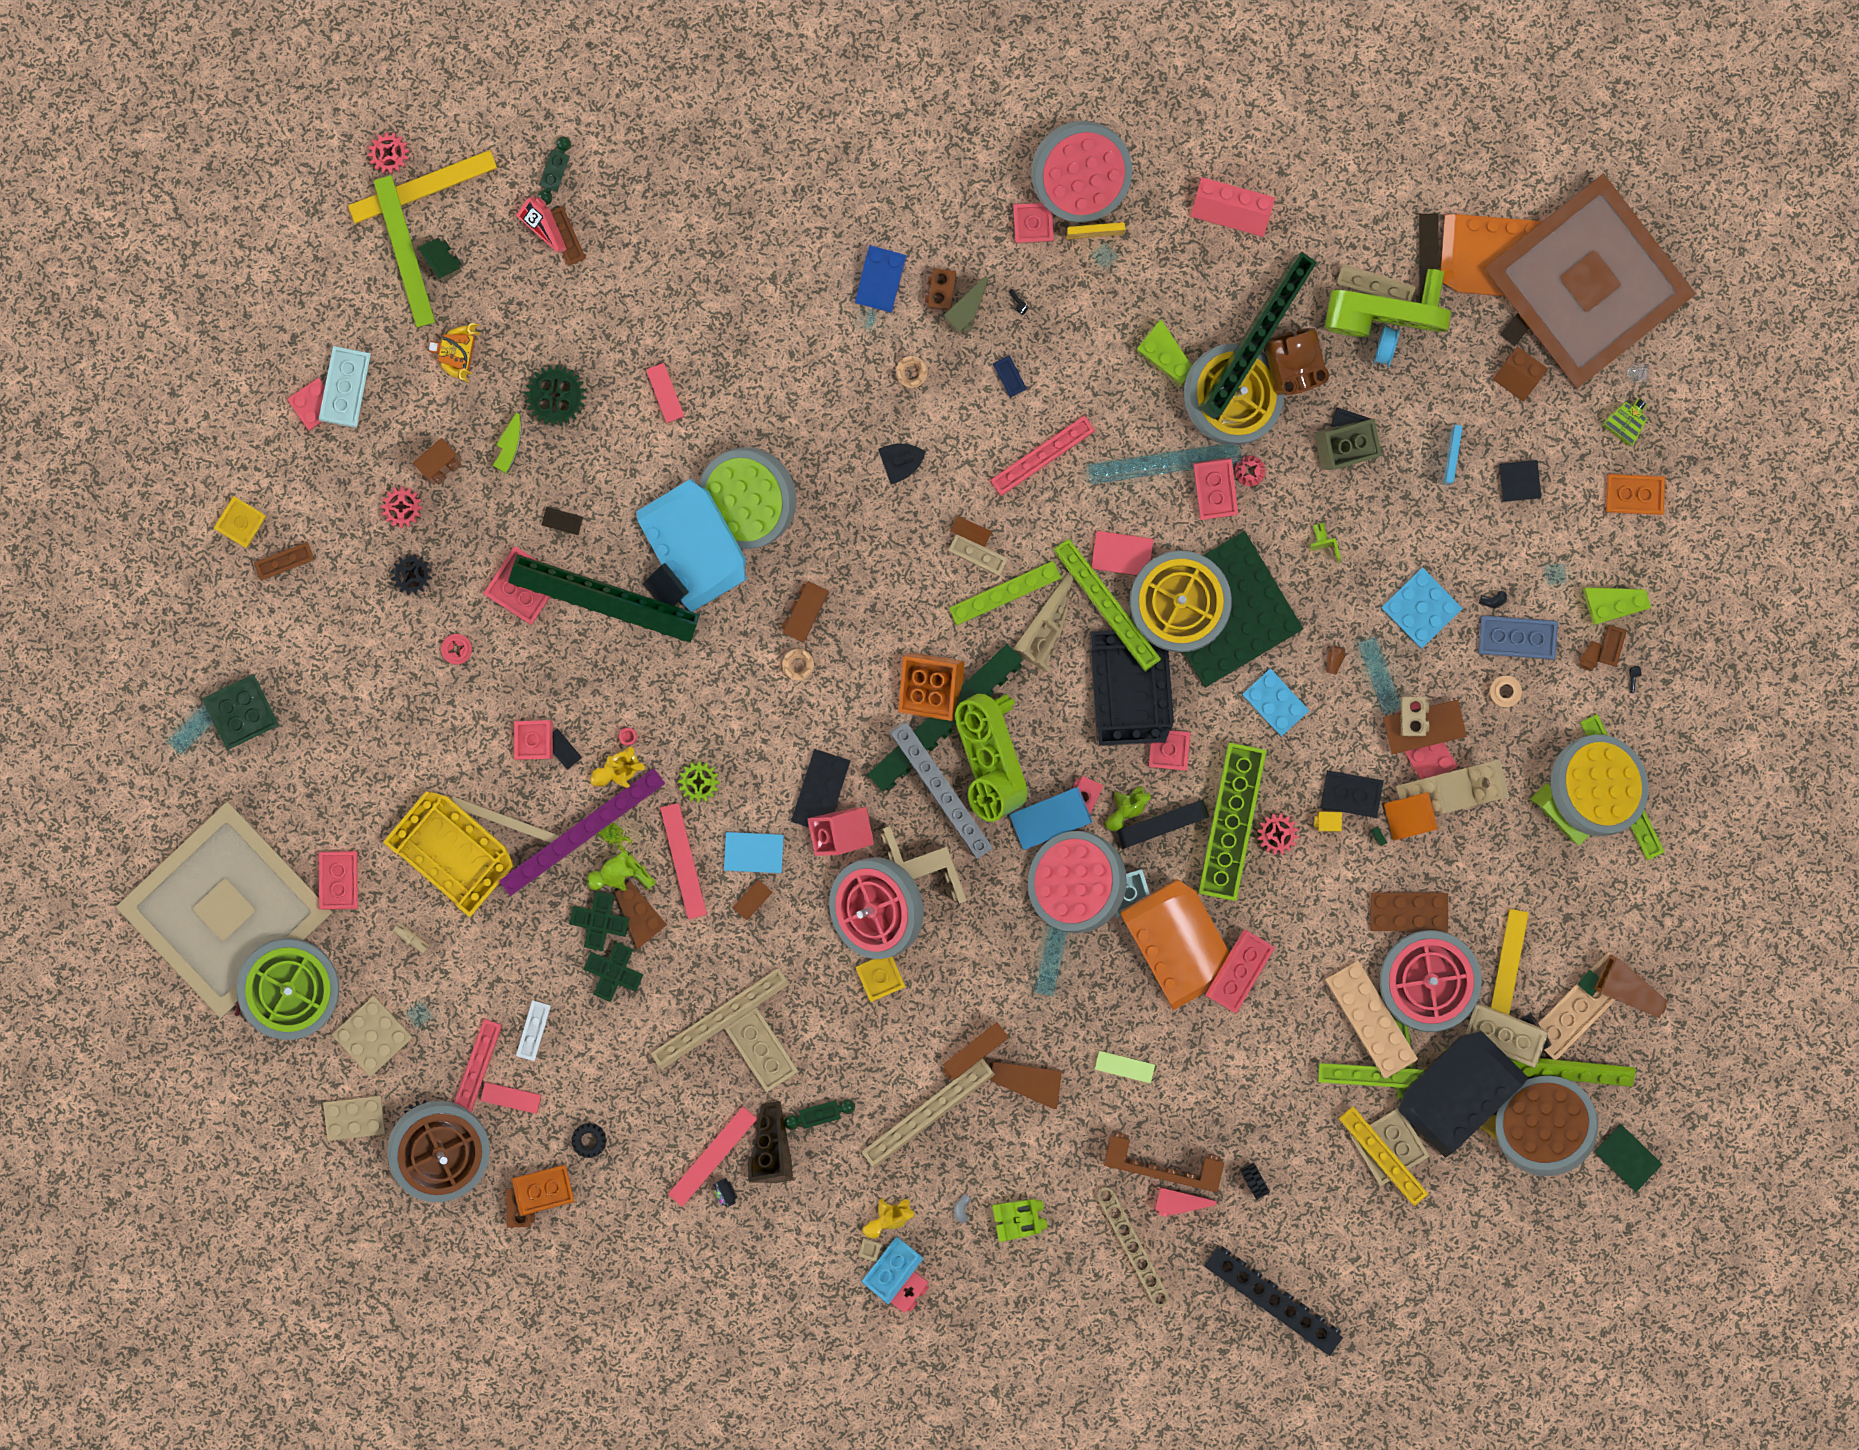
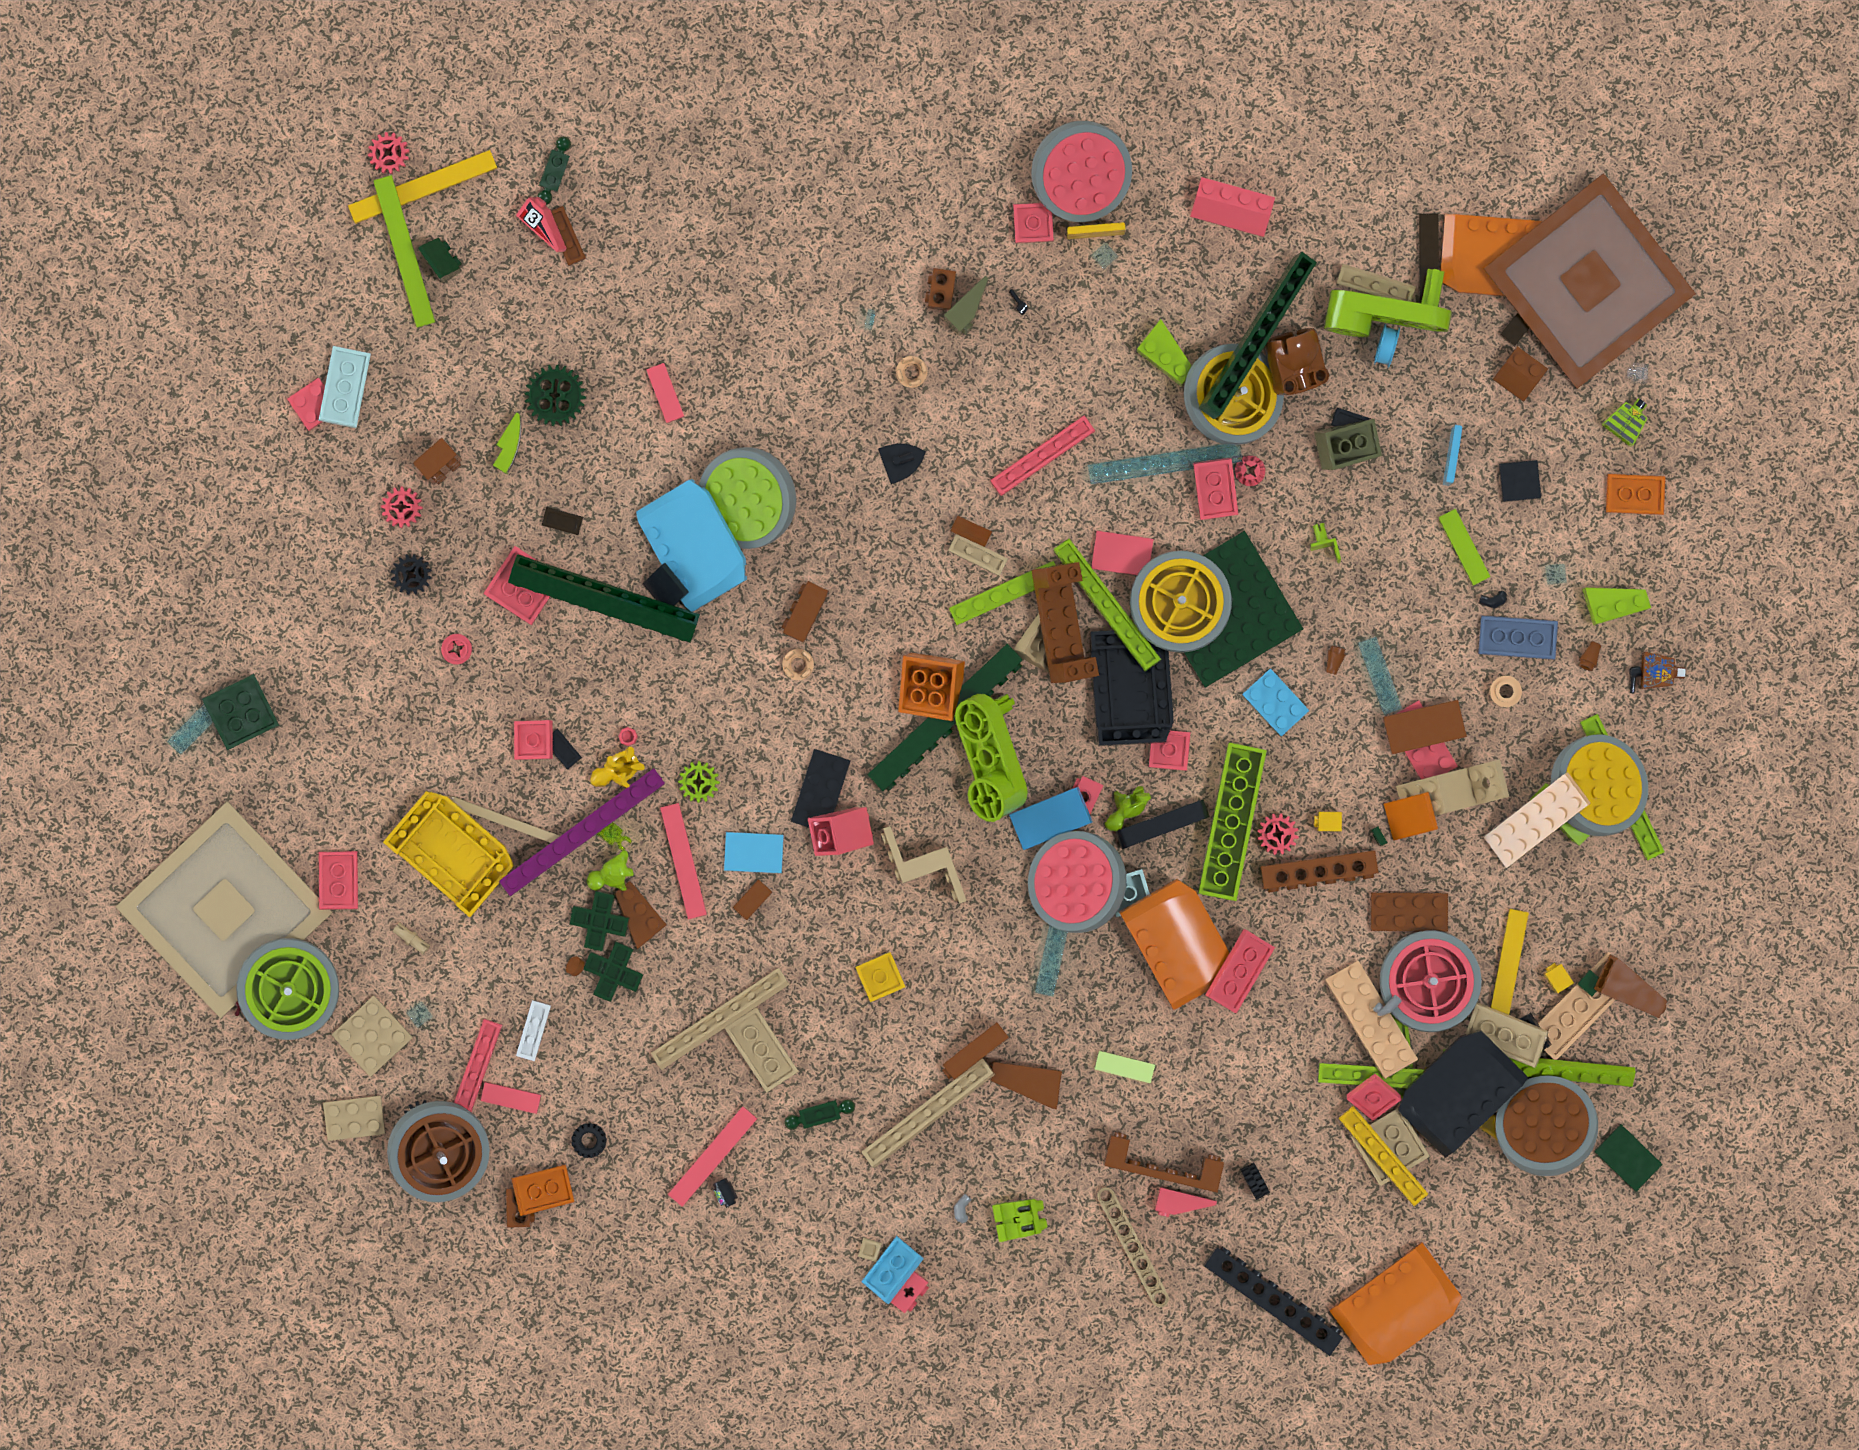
(240, 522): yellow plate -> none
(284, 561): dark orange plate -> none
(456, 350): torso -> none
(575, 966): none -> dark orange tile
(640, 872): lime pin -> none
(770, 1153): dark brown wedge -> none
(876, 908): coral wheel -> none
(880, 278): blue slope -> none
(889, 1218): yellow animal -> none
(940, 789): light grey brick -> none
(1009, 376): dark blue tile -> none
(1061, 623): none -> dark orange plate
(1351, 794): black tile -> none
(1368, 861): none -> dark orange brick
(1373, 1097): none -> coral plate
(1389, 1007): none -> light grey arm
(1398, 1307): none -> orange slope
(1408, 716): tan brick -> none
(1421, 608): medium azure plate -> none
(1464, 547): none -> lime tile
(1537, 820): none -> light nougat plate
(1557, 977): none -> yellow brick
(1612, 645): dark orange tile -> none
(1659, 671): none -> torso

